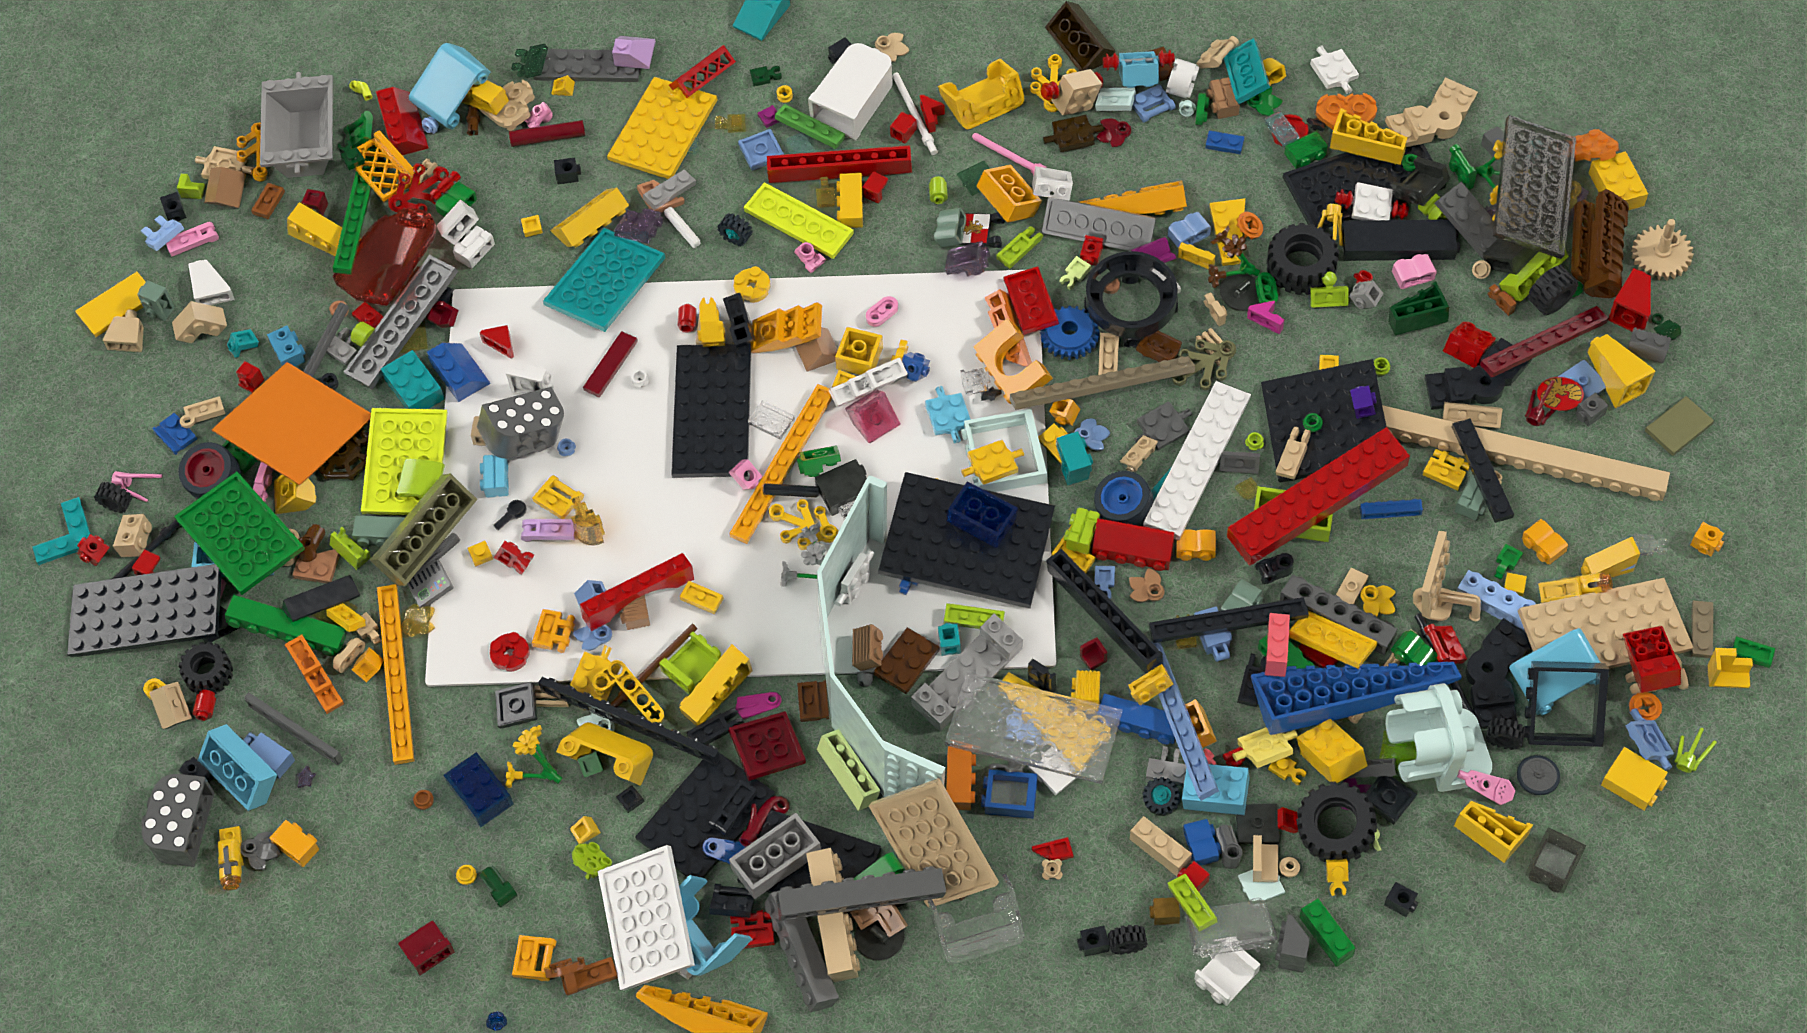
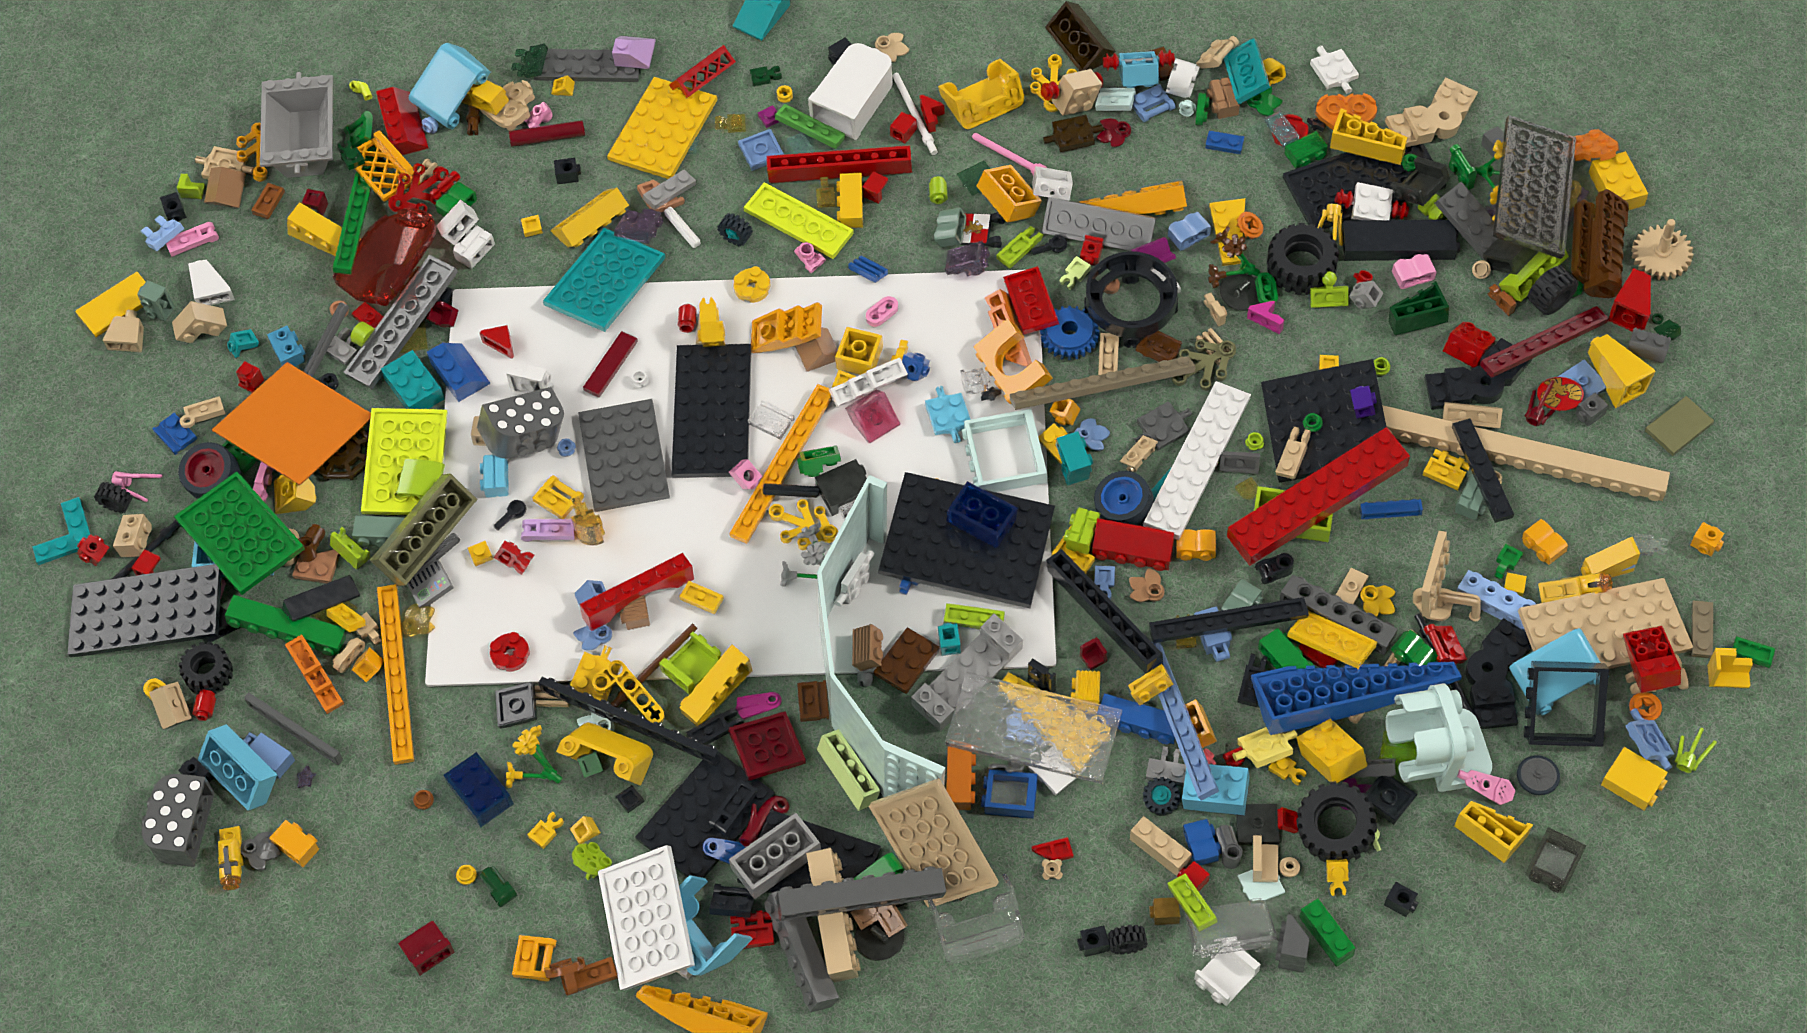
(496, 1021): clear blue plate -> none
(544, 832): none -> yellow plate
(547, 630): light orange plate -> none
(623, 455): none -> dark grey plate
(741, 326): black arch -> none
(869, 269): none -> blue tile
(992, 462): yellow plate -> none
(1056, 244): none -> black plate
(1195, 255): yellow plate -> none
(1277, 645): coral arch -> none
(1505, 733): black tyre -> none

